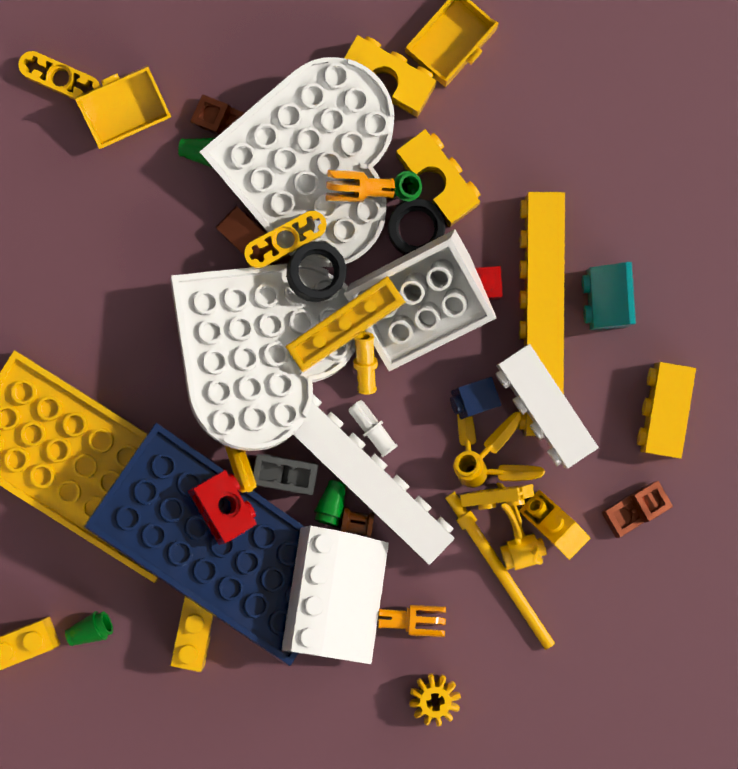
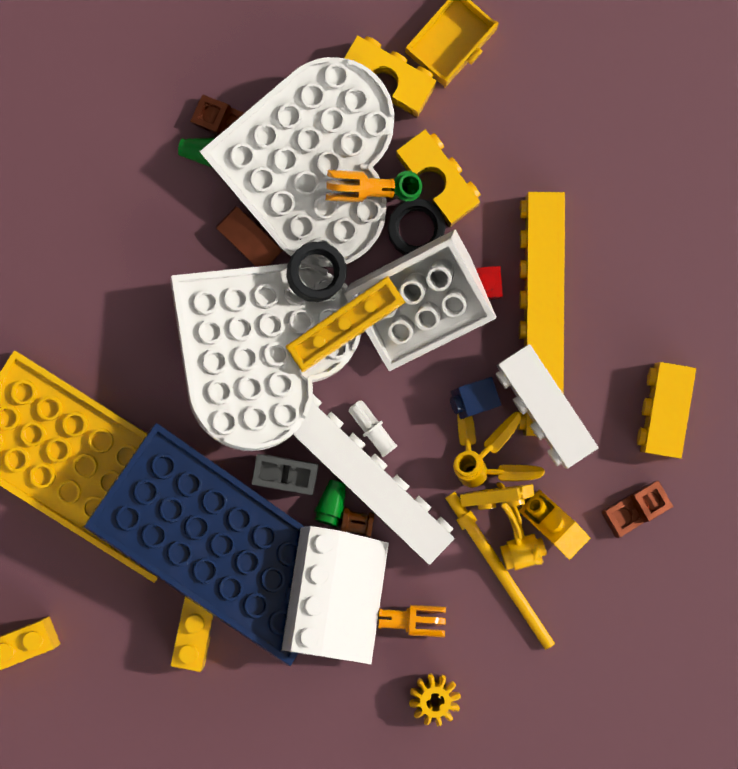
(44, 61): yellow beam -> none
(90, 629): green cone -> none
(123, 106): yellow container -> none
(206, 498): red brick -> none
(241, 469): yellow axle -> none
(302, 222): yellow beam -> none
(365, 363): yellow pin -> none
(609, 296): teal slope -> none

